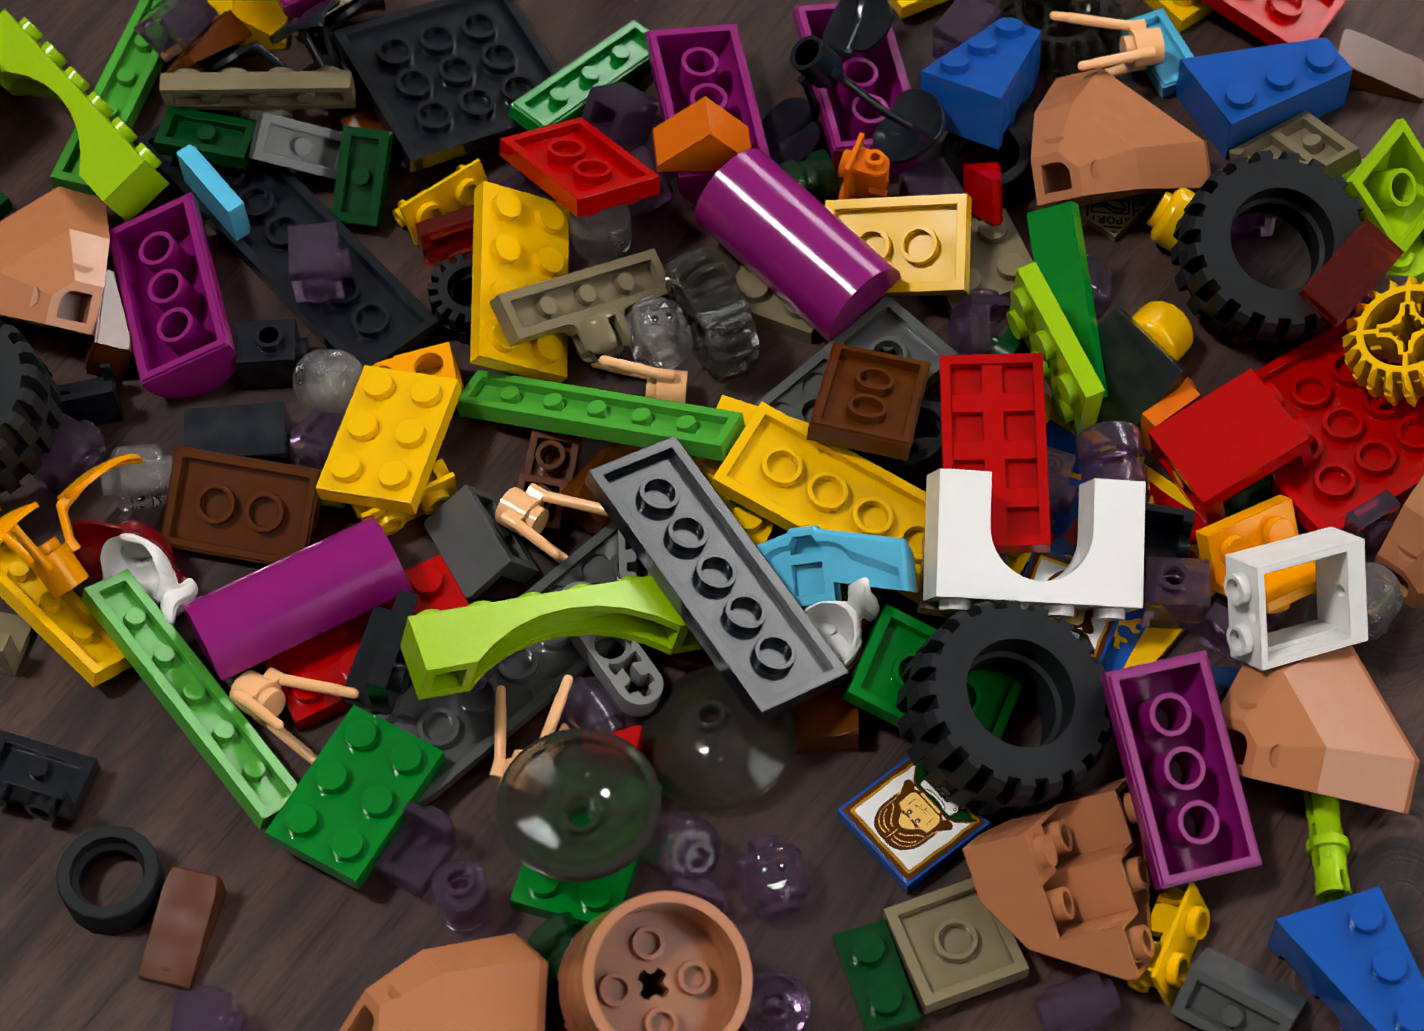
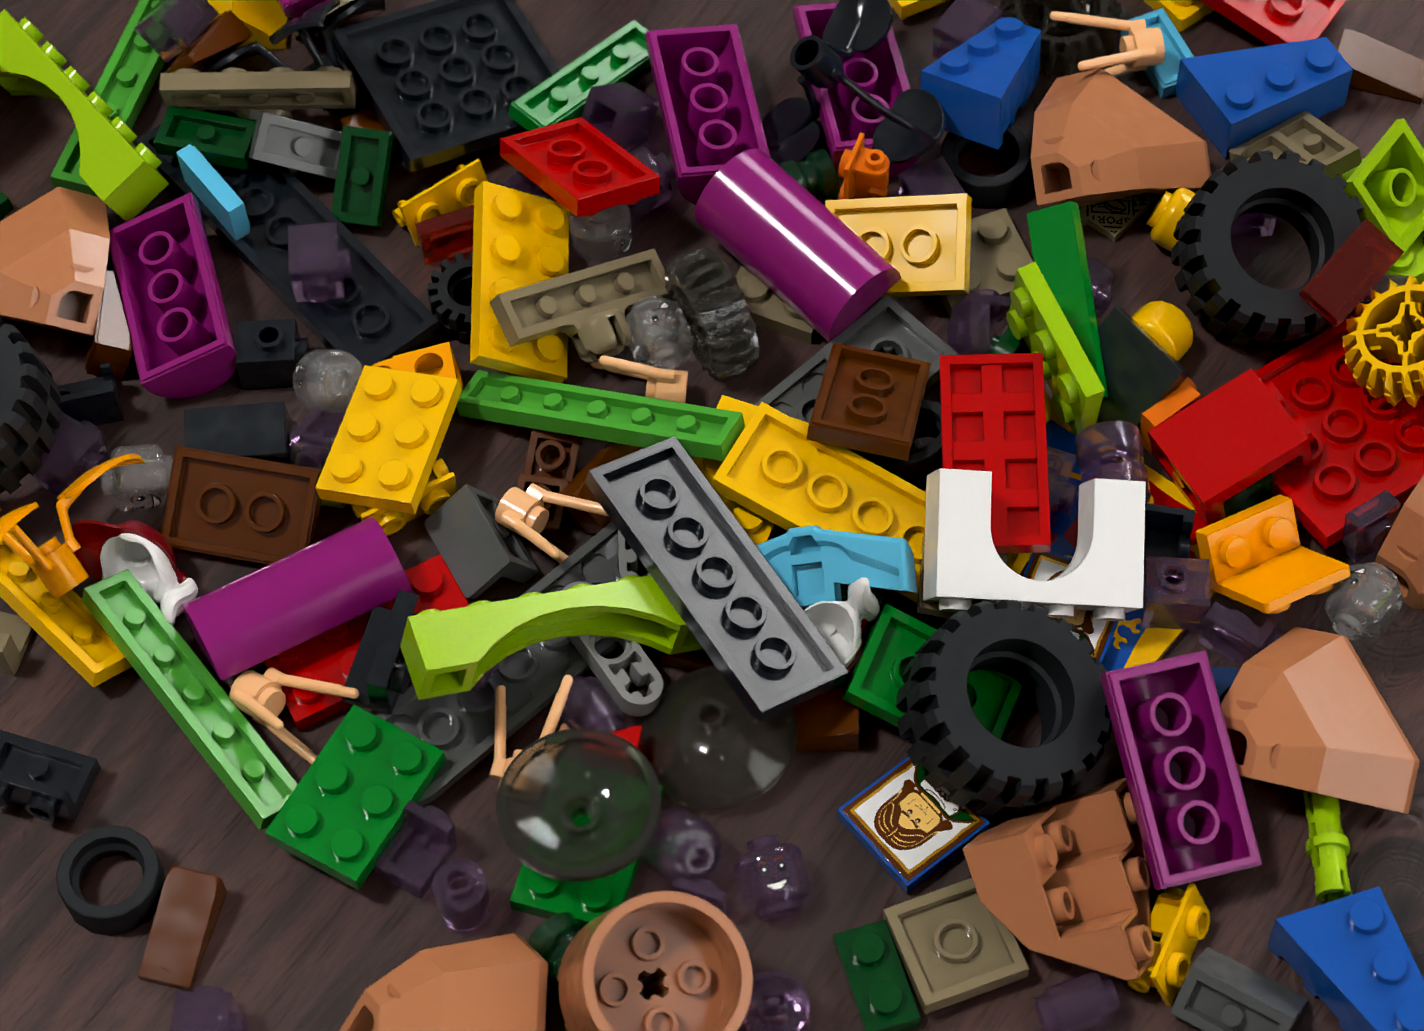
(699, 139): orange slope -> none
(984, 186): red slope -> none
(1341, 615): white window -> none

